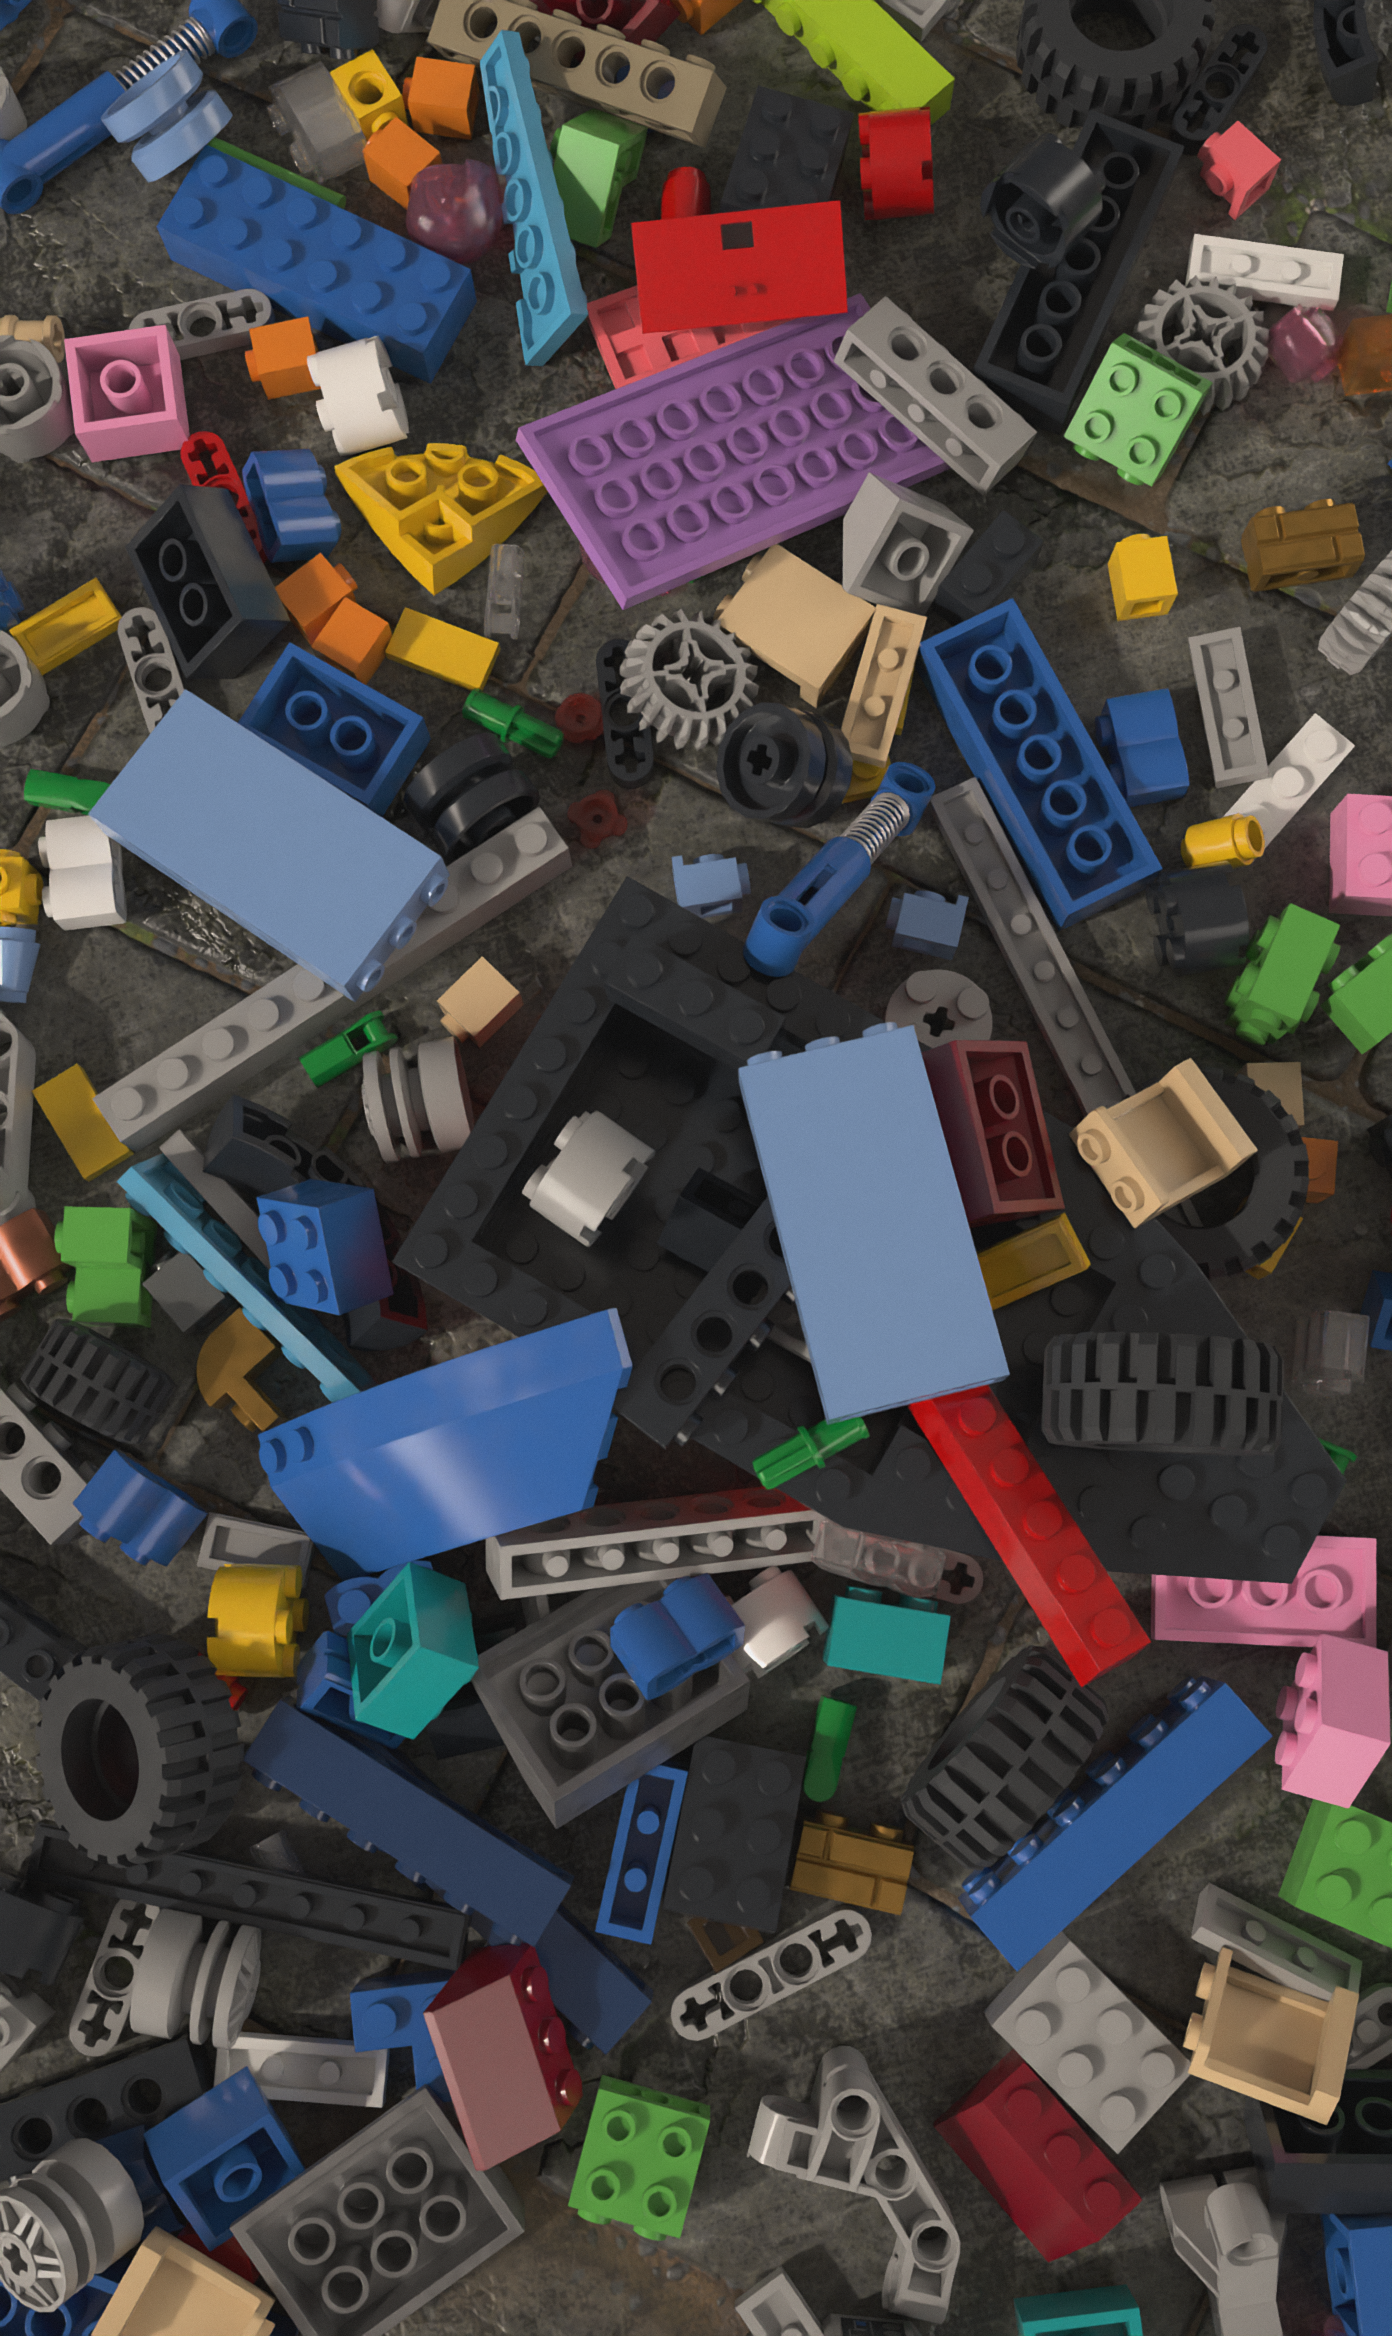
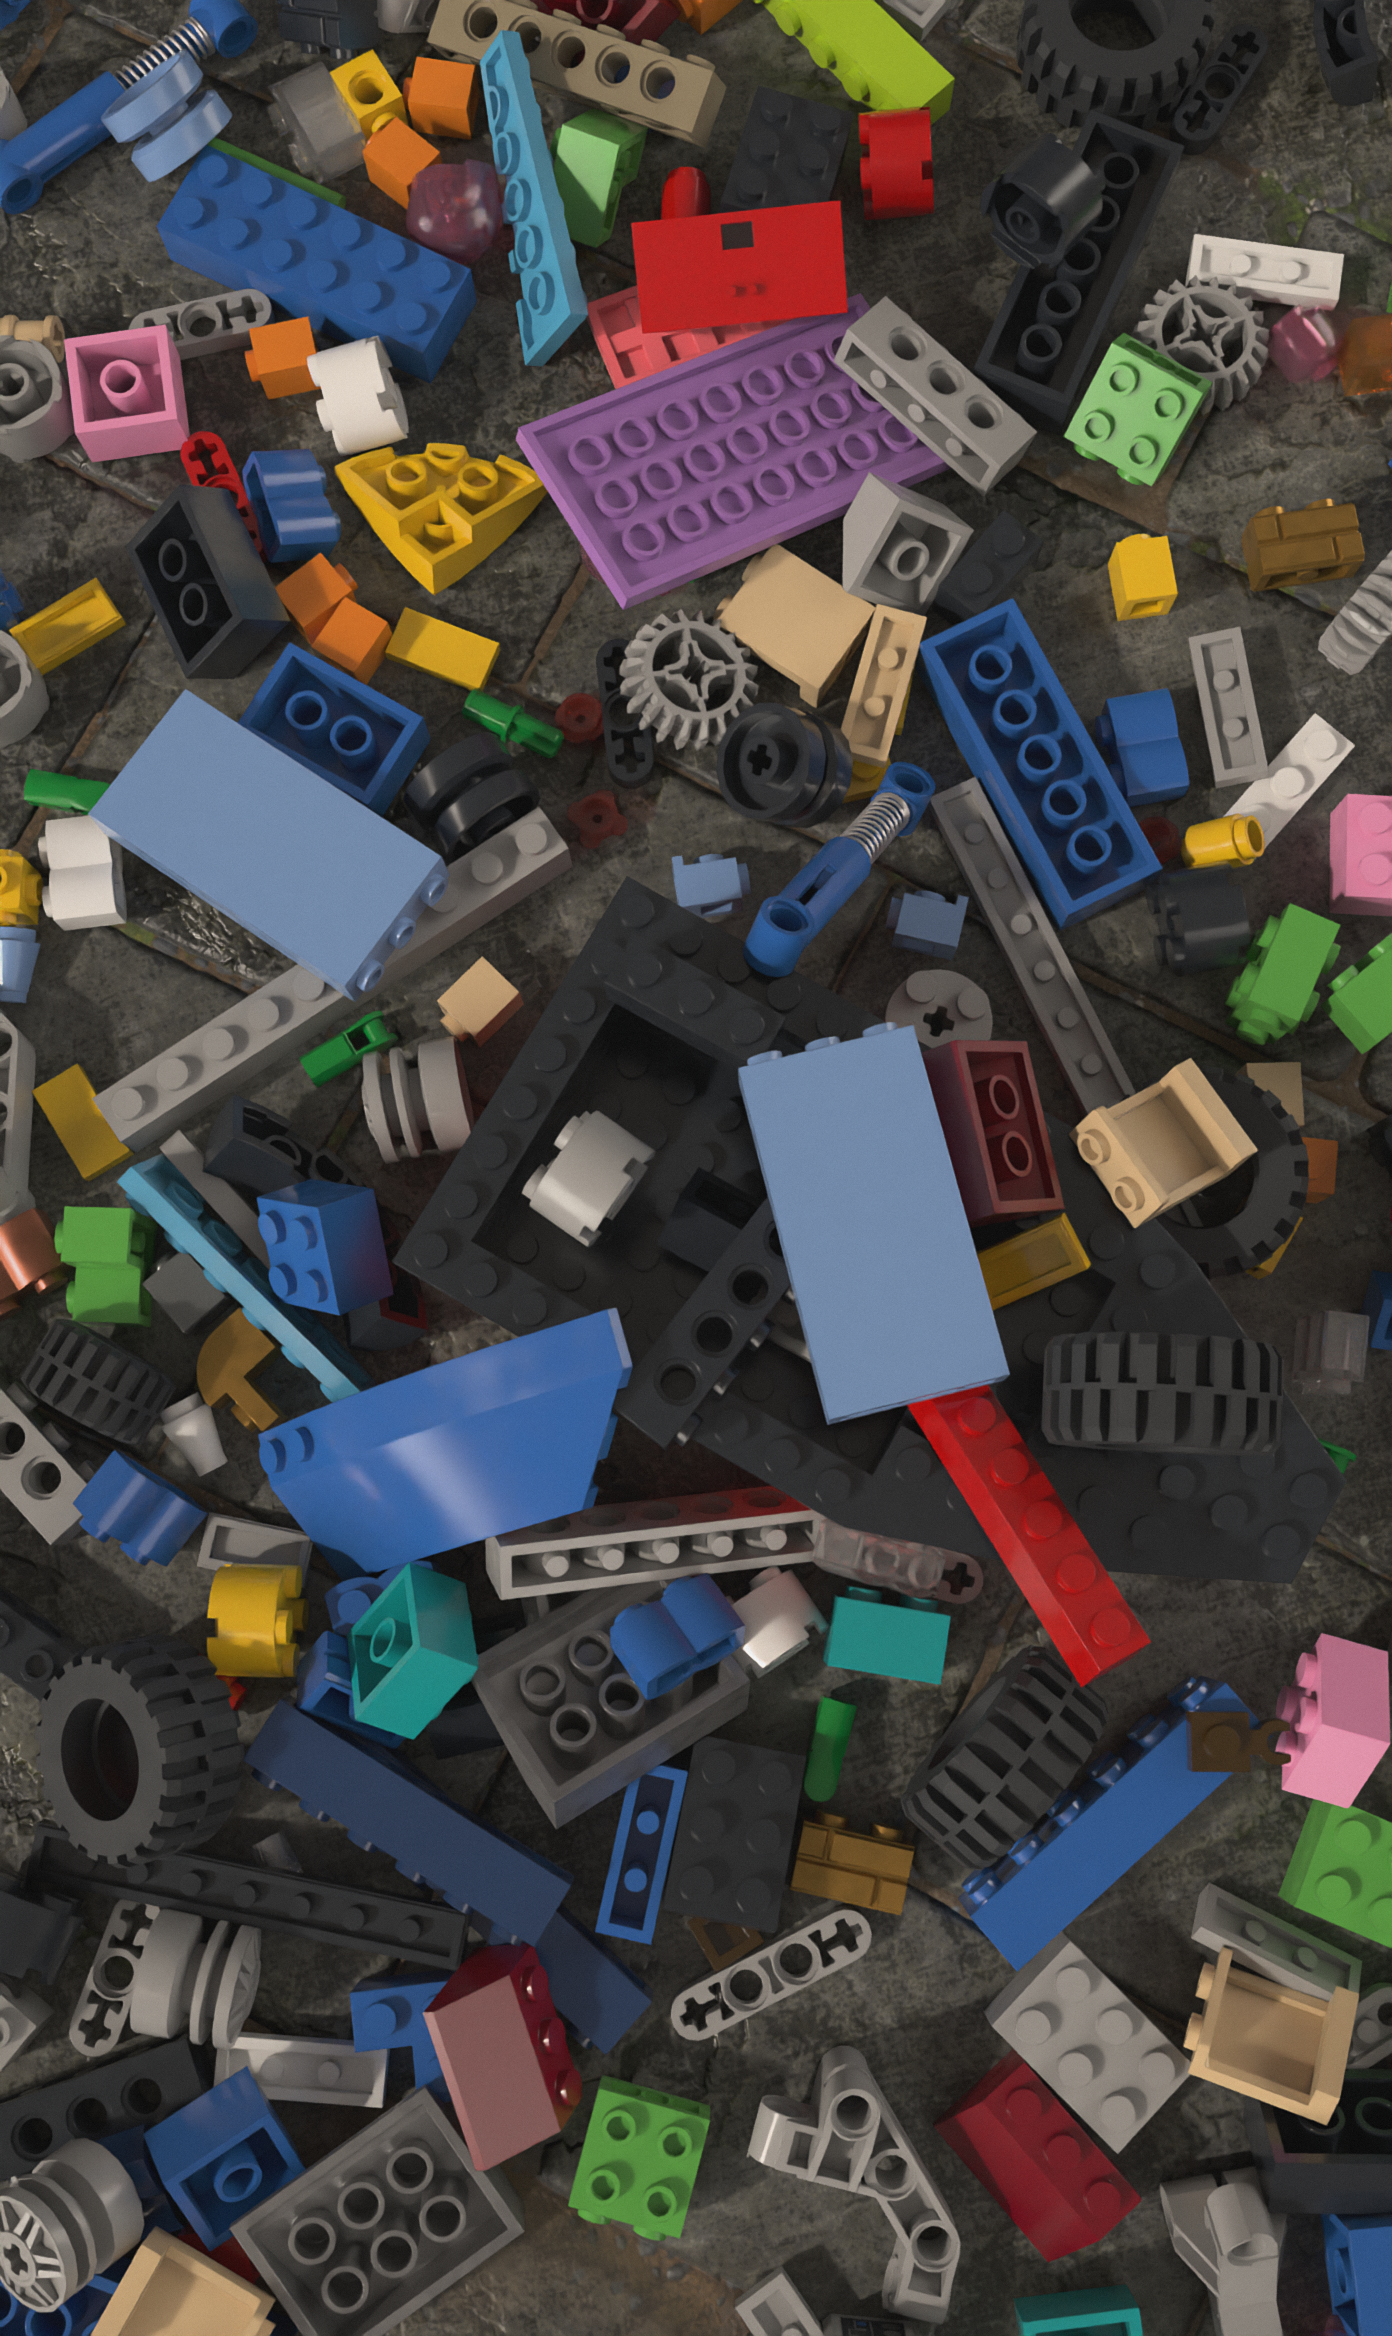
(141, 664): light grey beam -> none
(194, 1433): none -> white cone
(504, 588): clear bar -> none
(807, 1450): green axle -> none
(1162, 830): none -> clear red plate
(1224, 1741): none -> dark brown plate
(1237, 167): coral brick -> none
(1328, 1596): bright pink plate -> none

